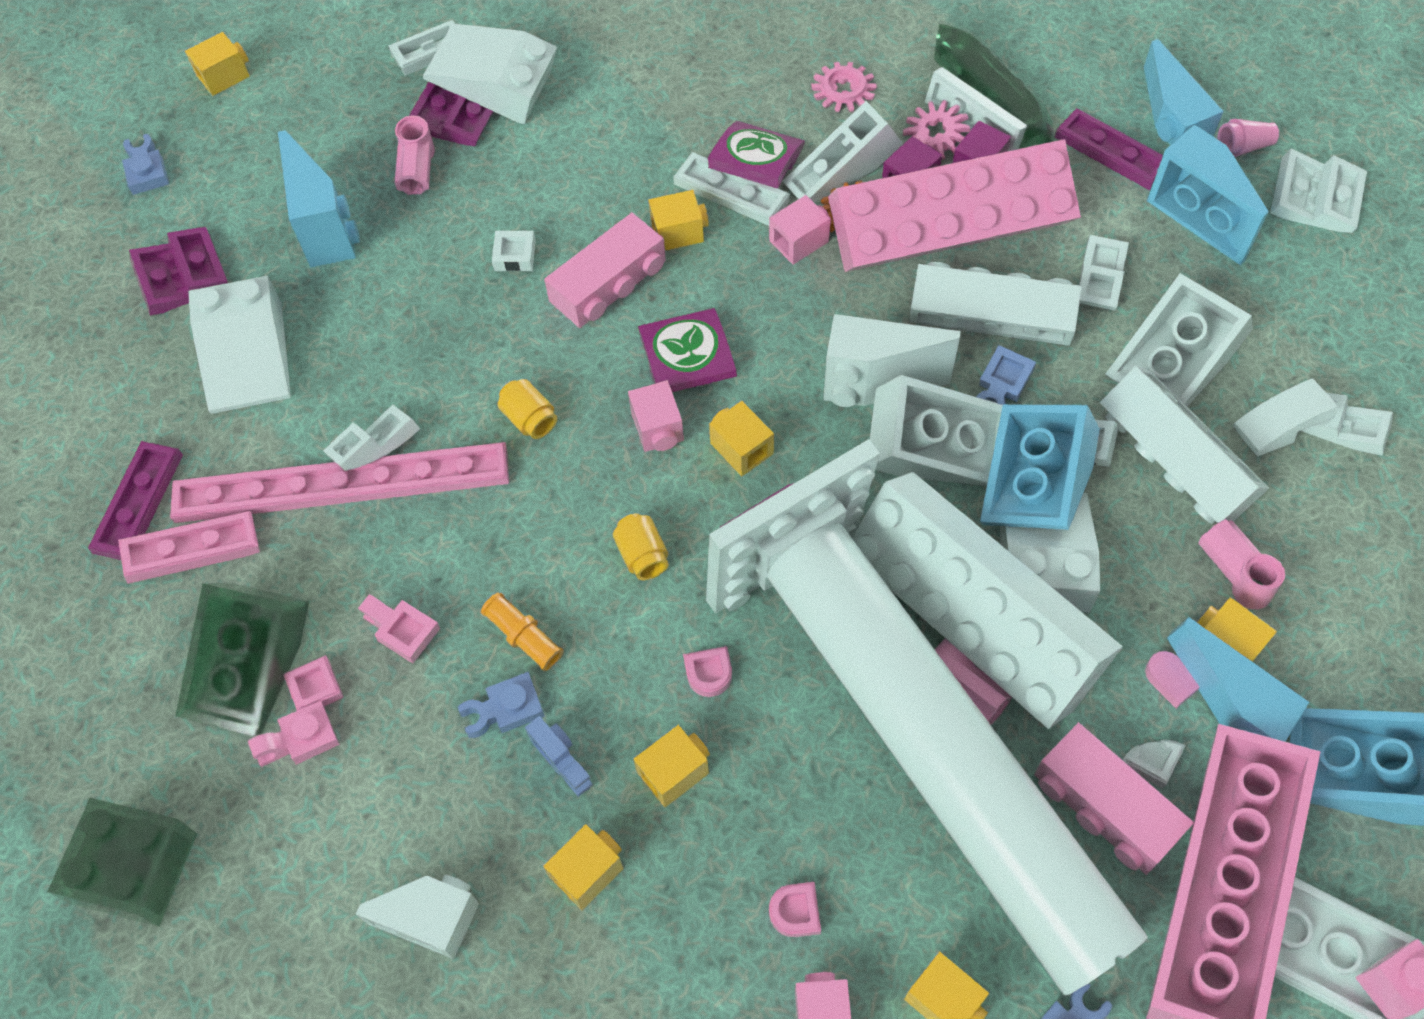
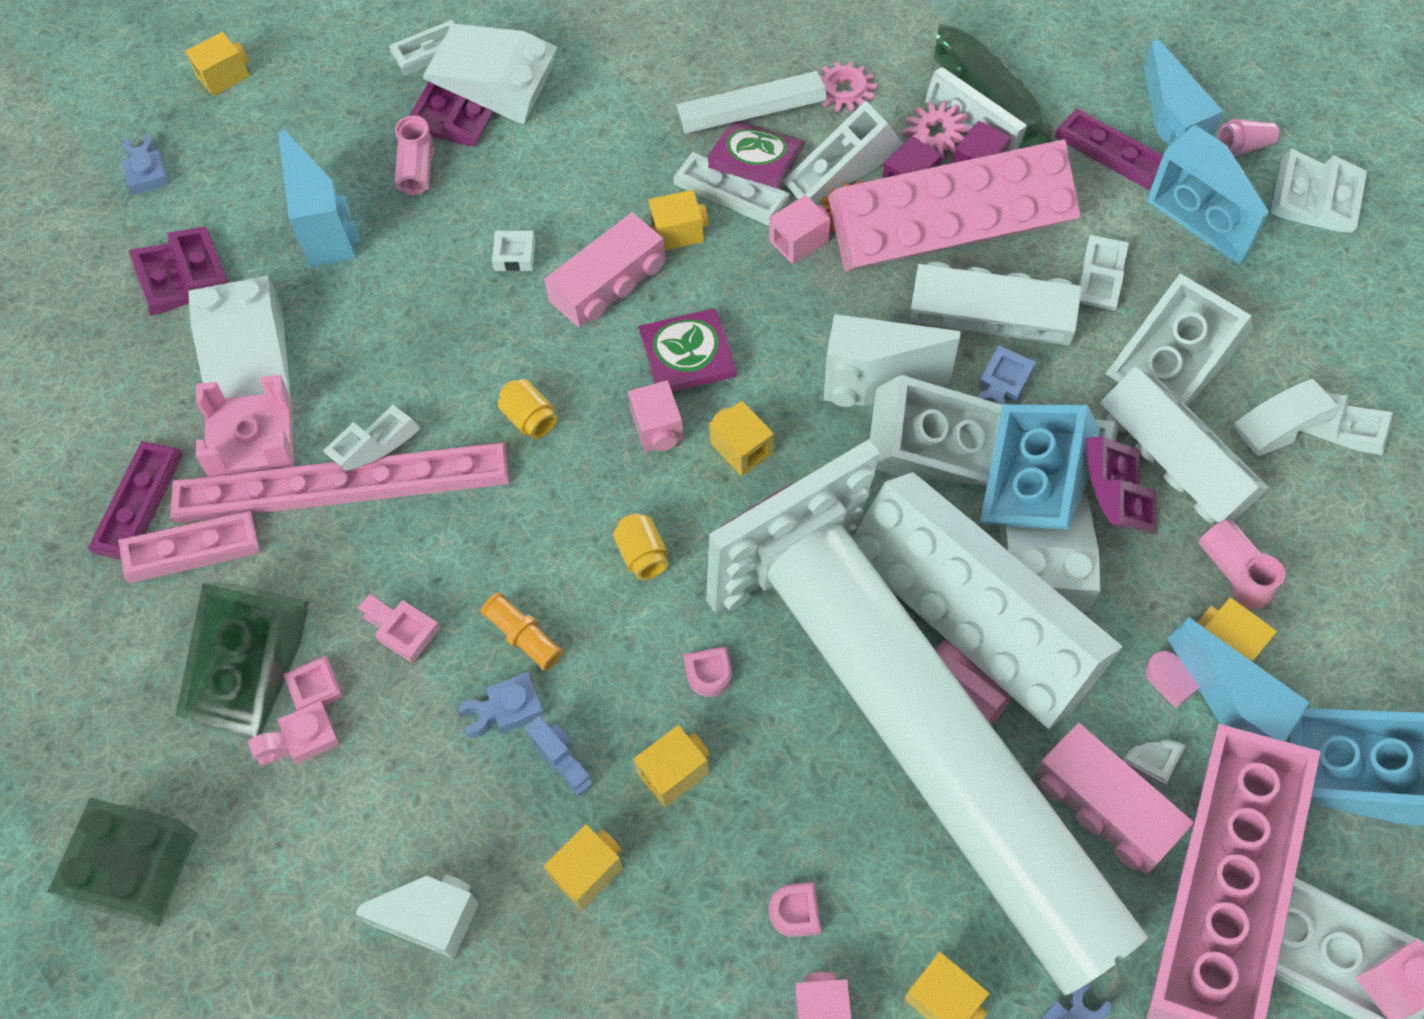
(246, 430): none -> bright pink panel
(751, 102): none -> light aqua tile
(1116, 482): none -> magenta slope

